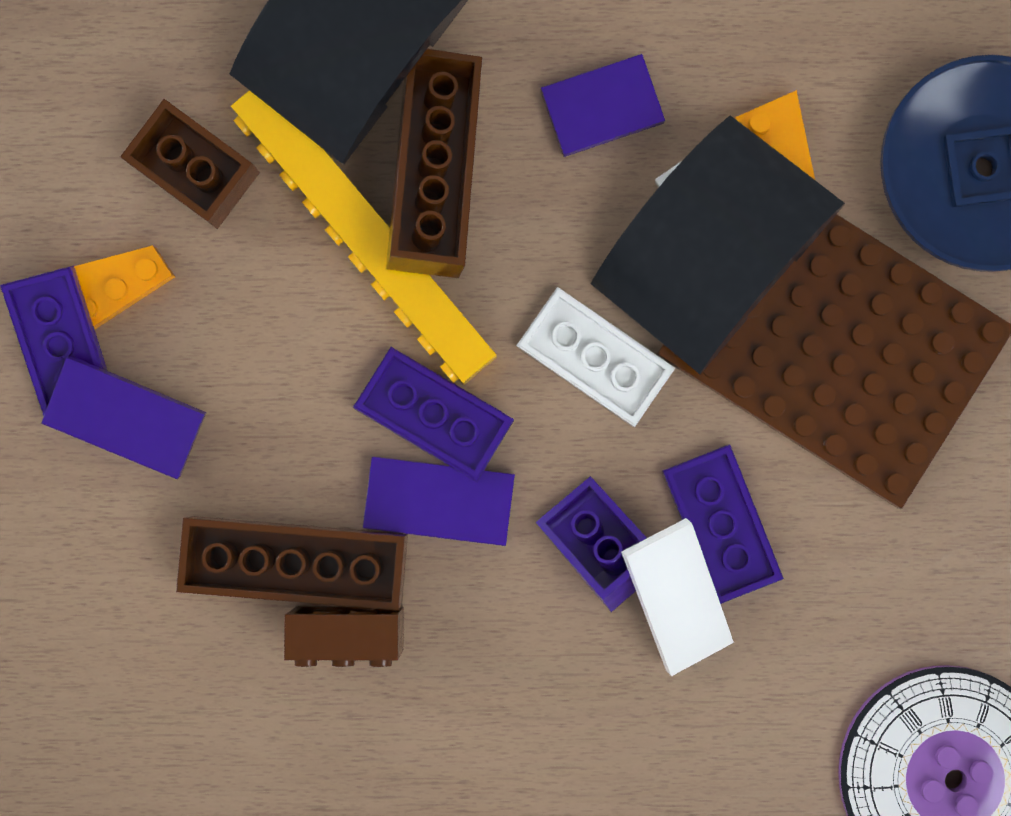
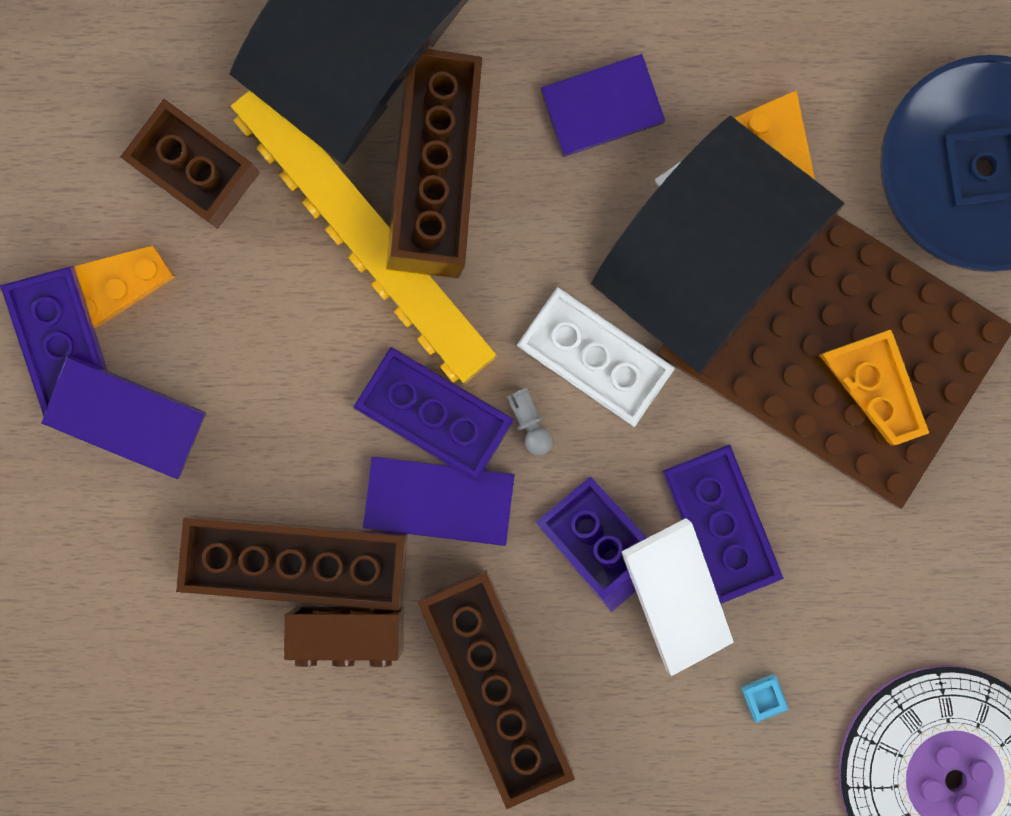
(496, 689): none -> reddish brown brick
(538, 440): none -> light grey pin
(764, 698): none -> medium azure tile
(879, 385): none -> light orange wing

